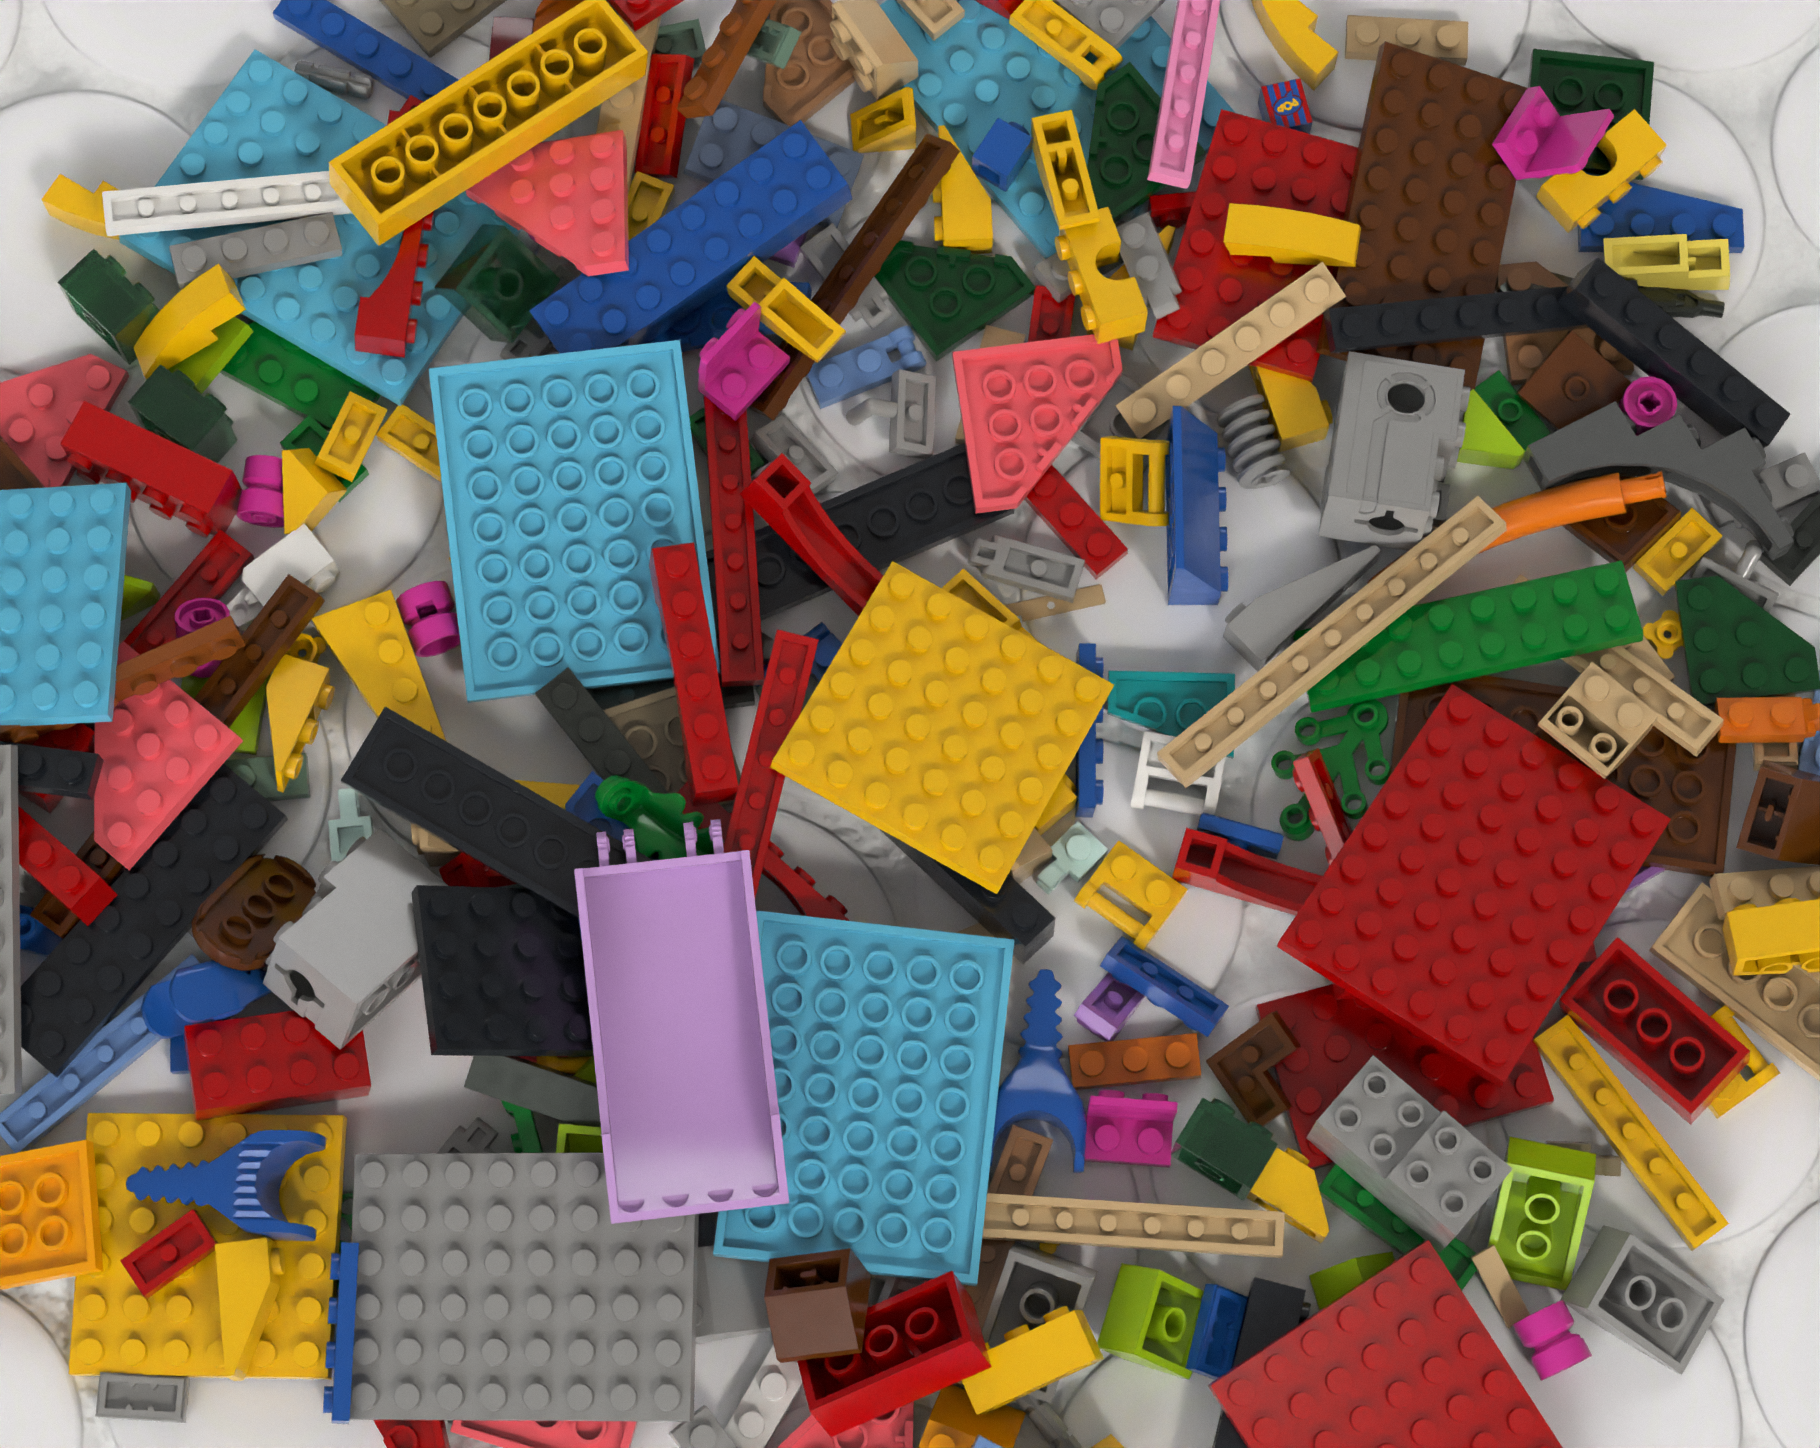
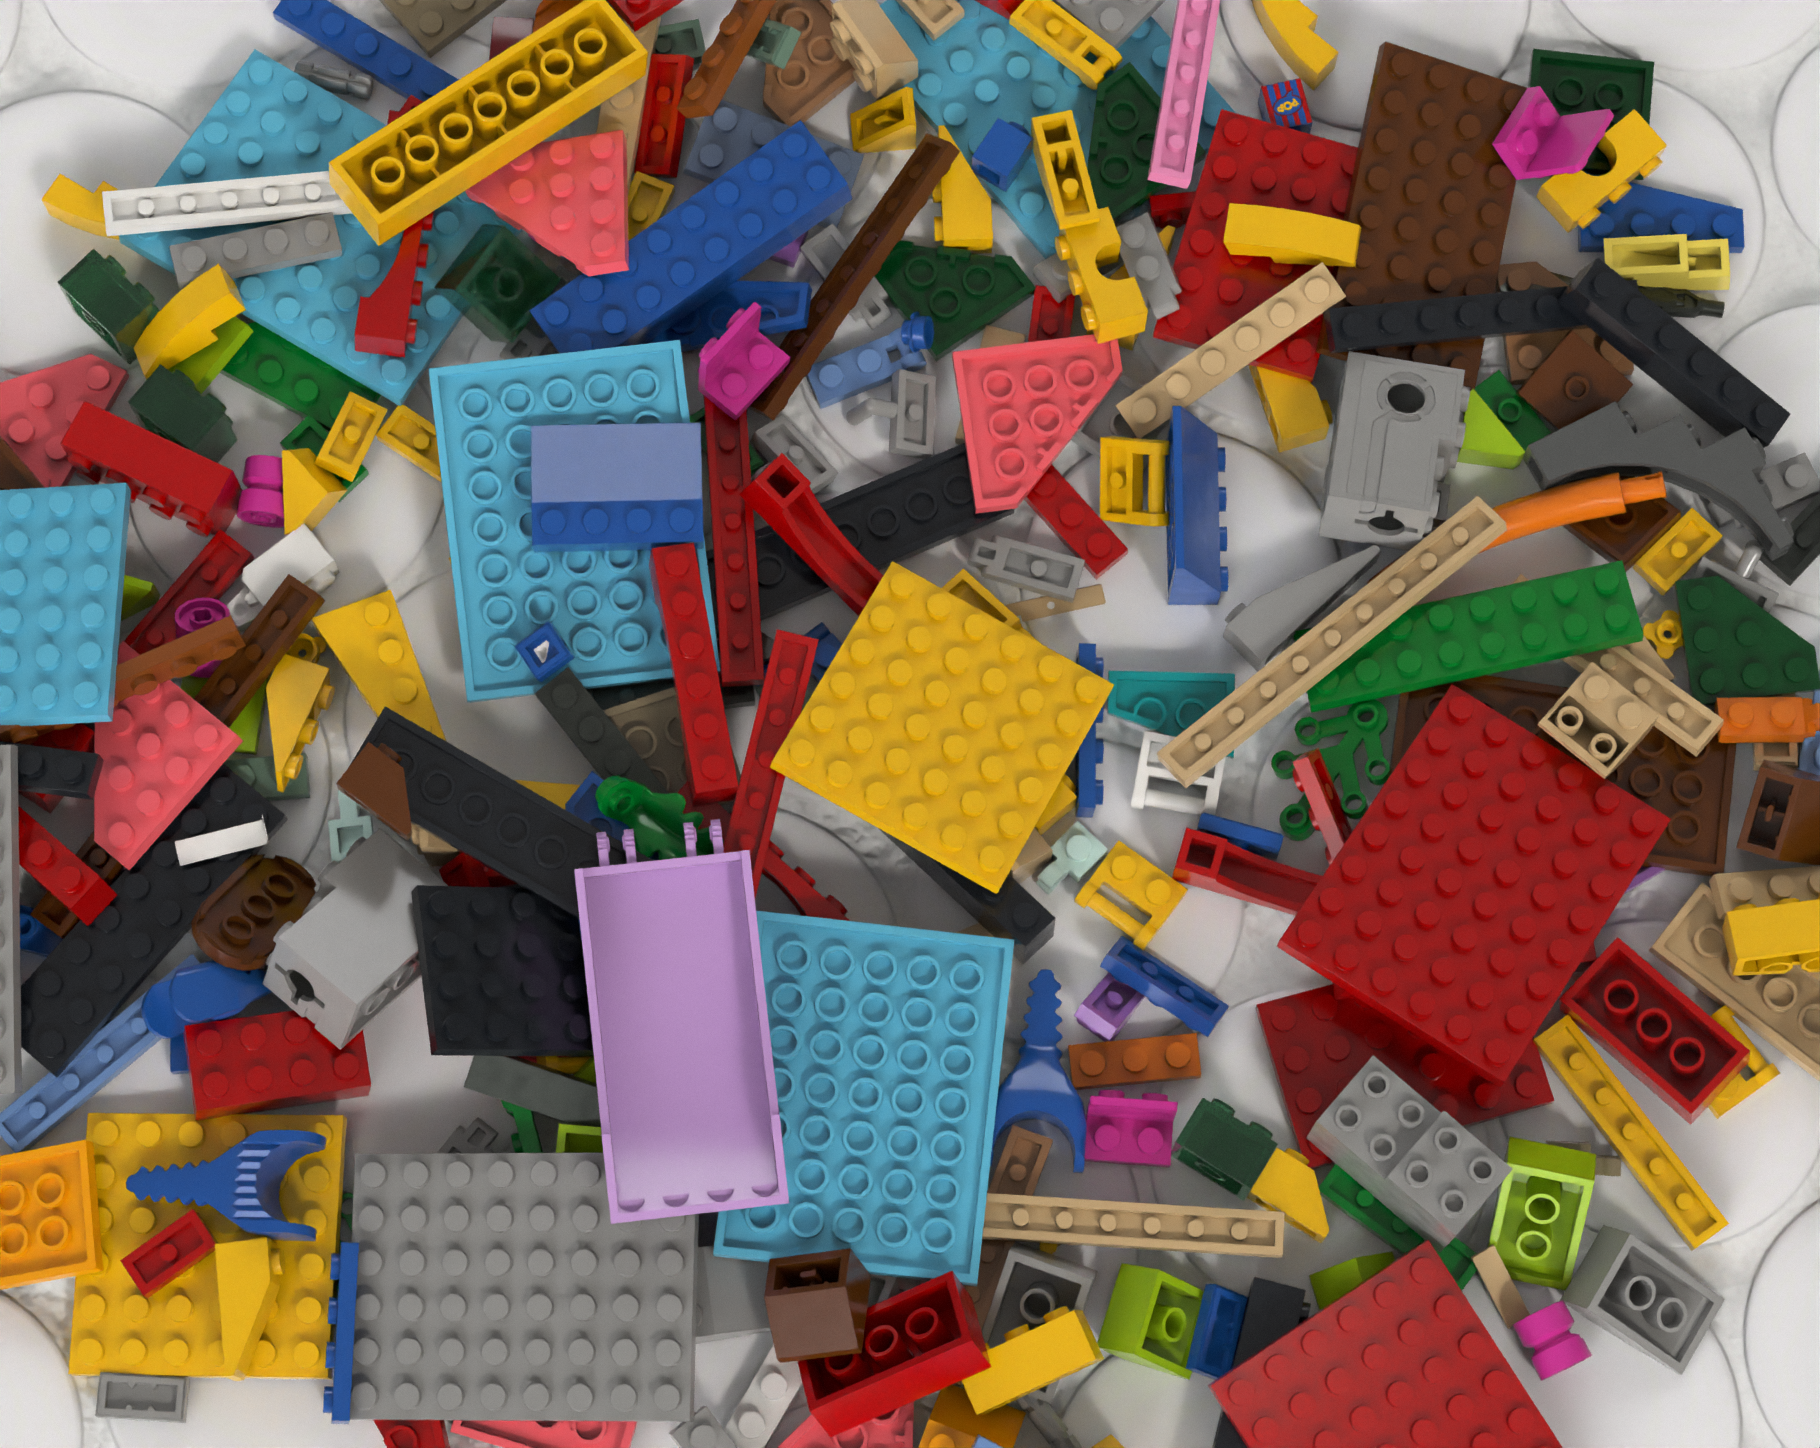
(221, 842): none -> white piece
(379, 787): none -> reddish brown slope
(430, 615): dark pink wheel -> none
(544, 651): none -> blue tile
(616, 486): none -> slope
(785, 310): yellow slope -> none
(918, 332): none -> blue plate
(1245, 1065): reddish brown plate -> none
(1249, 443): light grey piece -> none
(1434, 38): tan plate -> none
(1648, 403): dark pink wheel -> none

